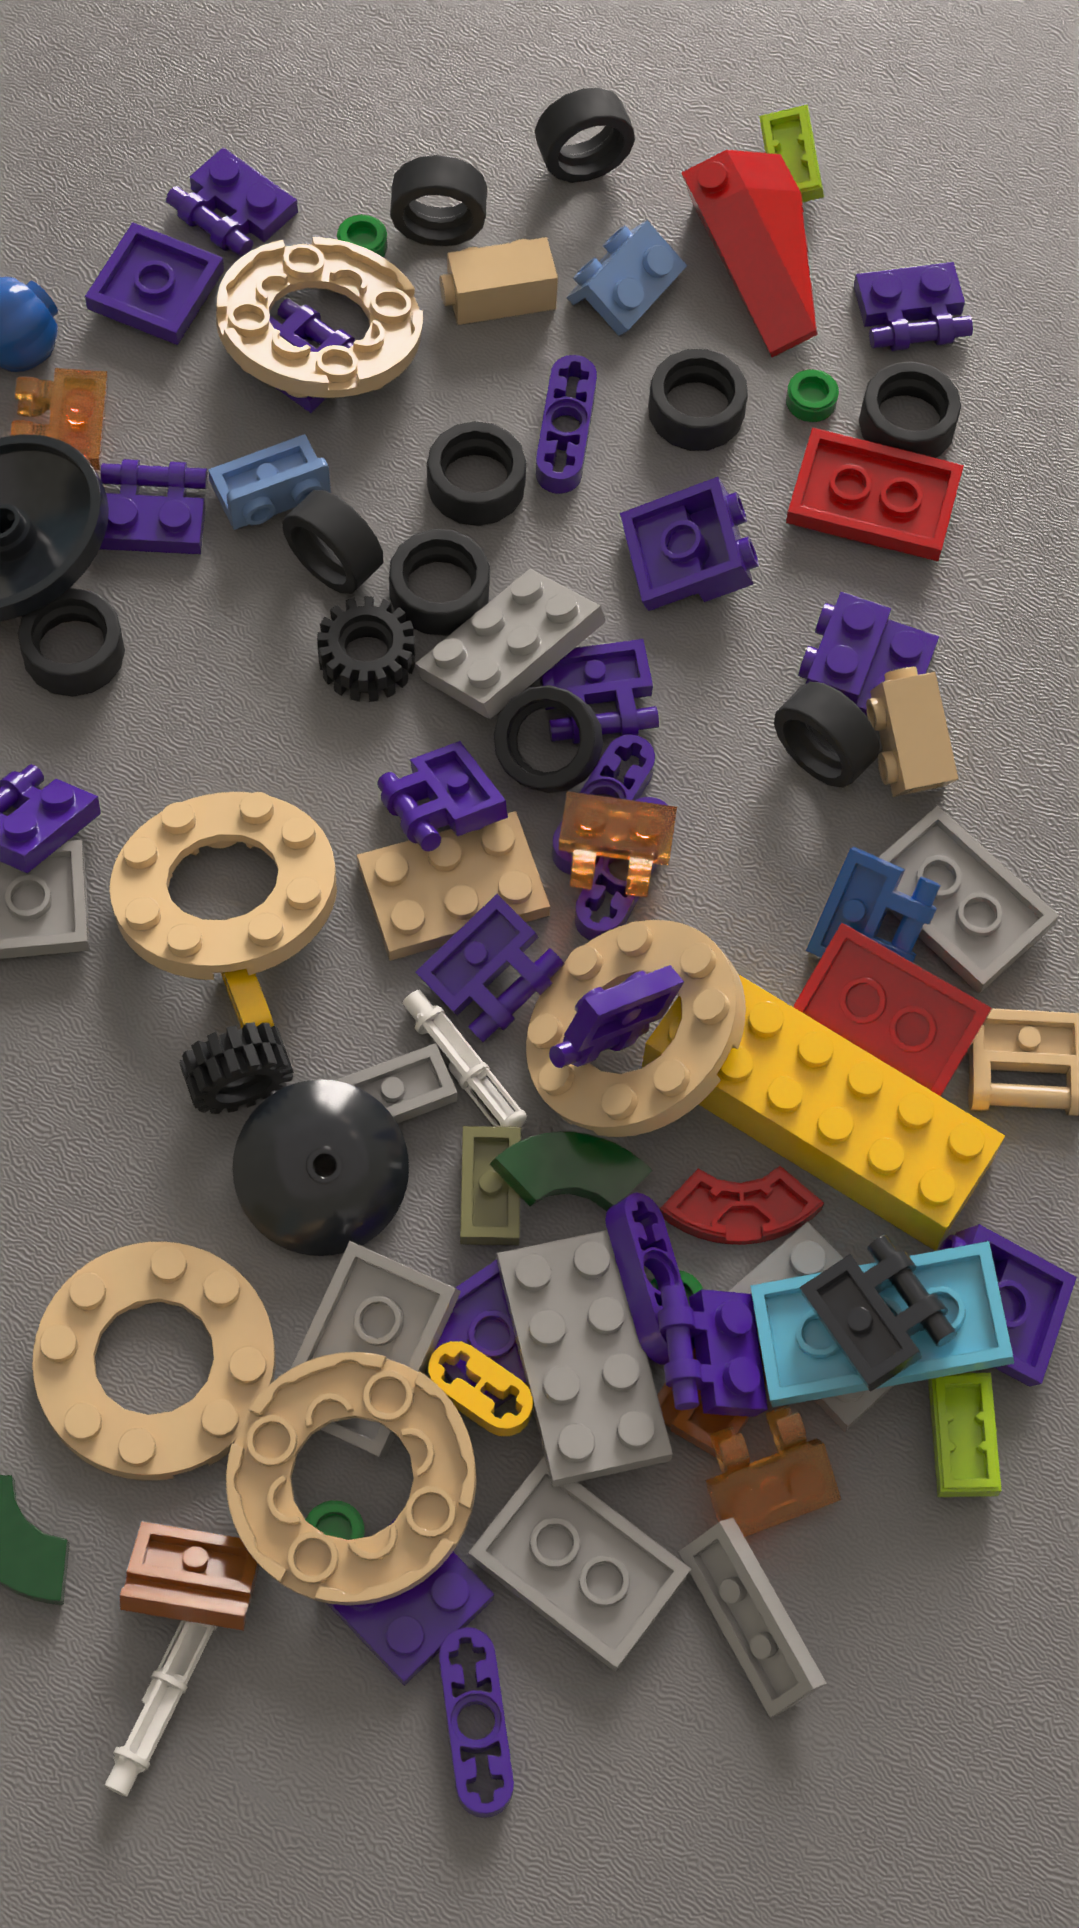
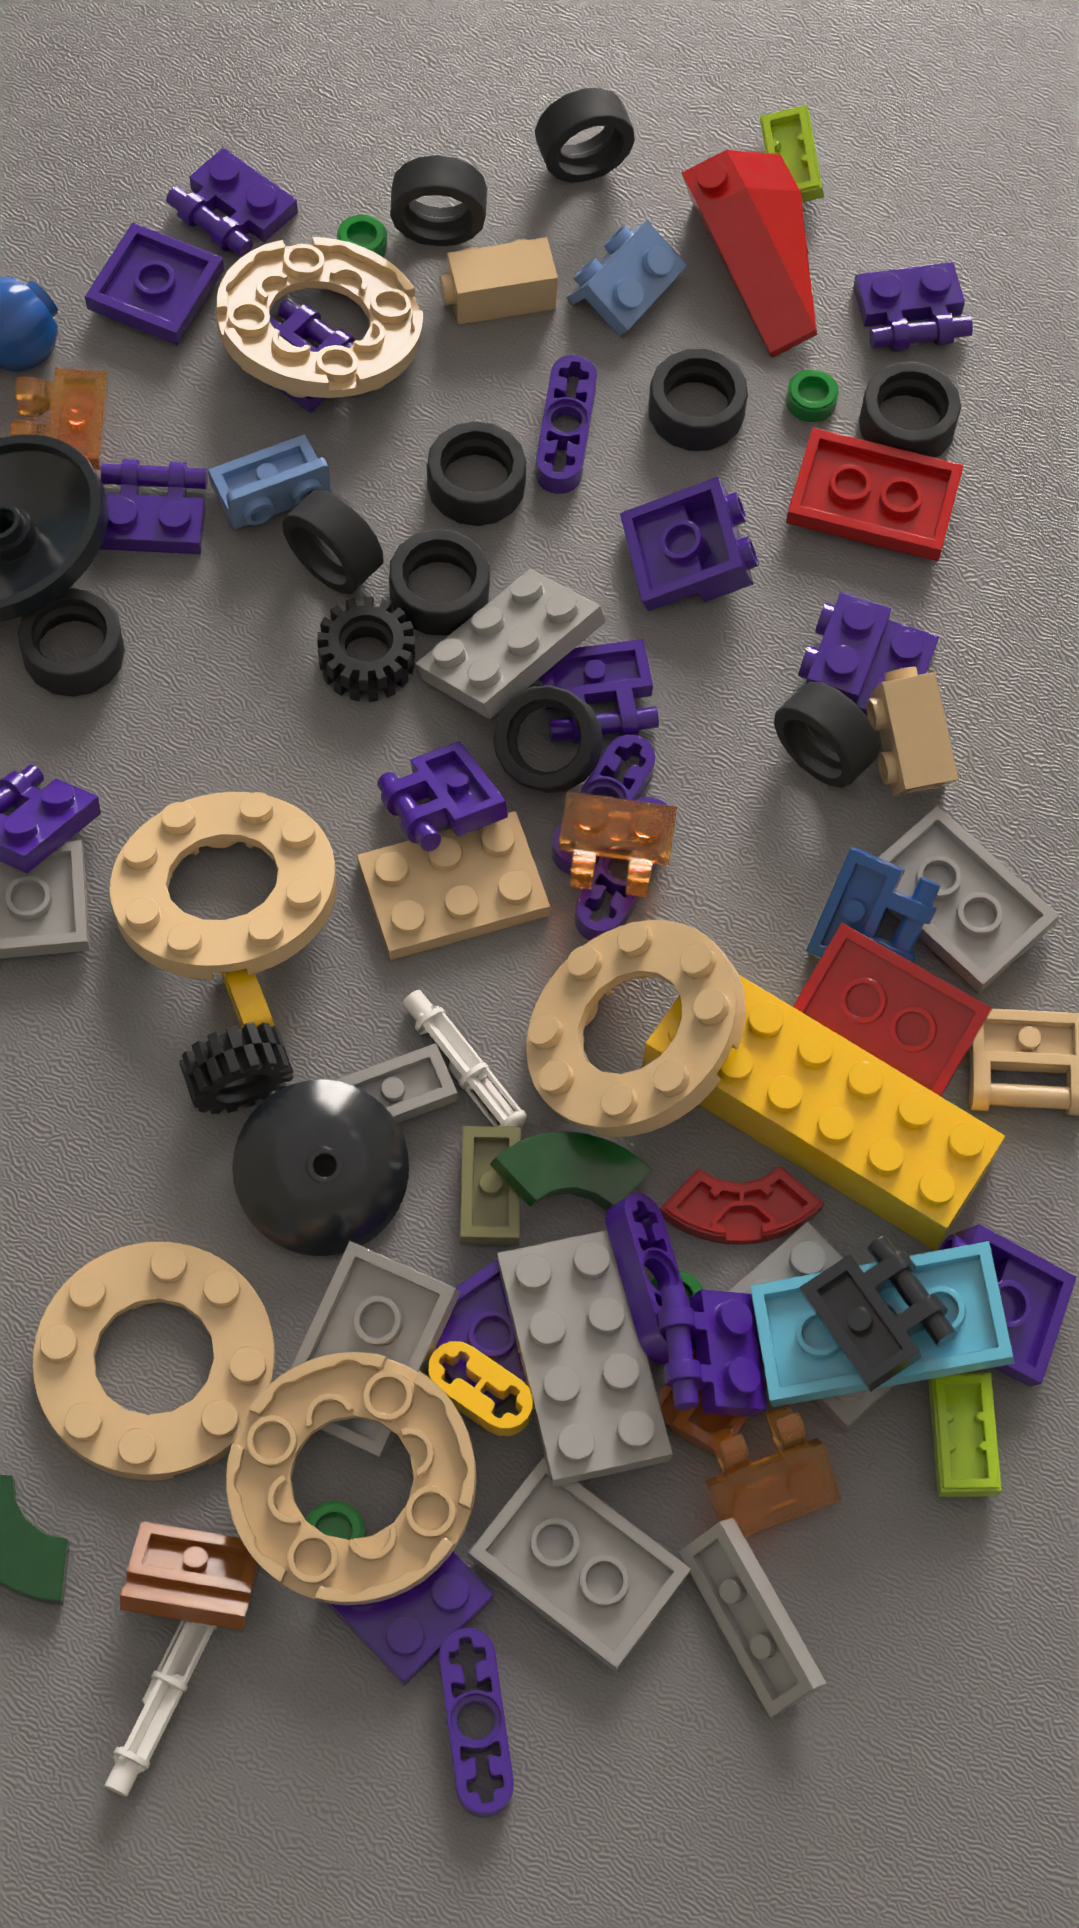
(478, 956): dark purple plate -> none
(616, 1016): dark purple plate -> none

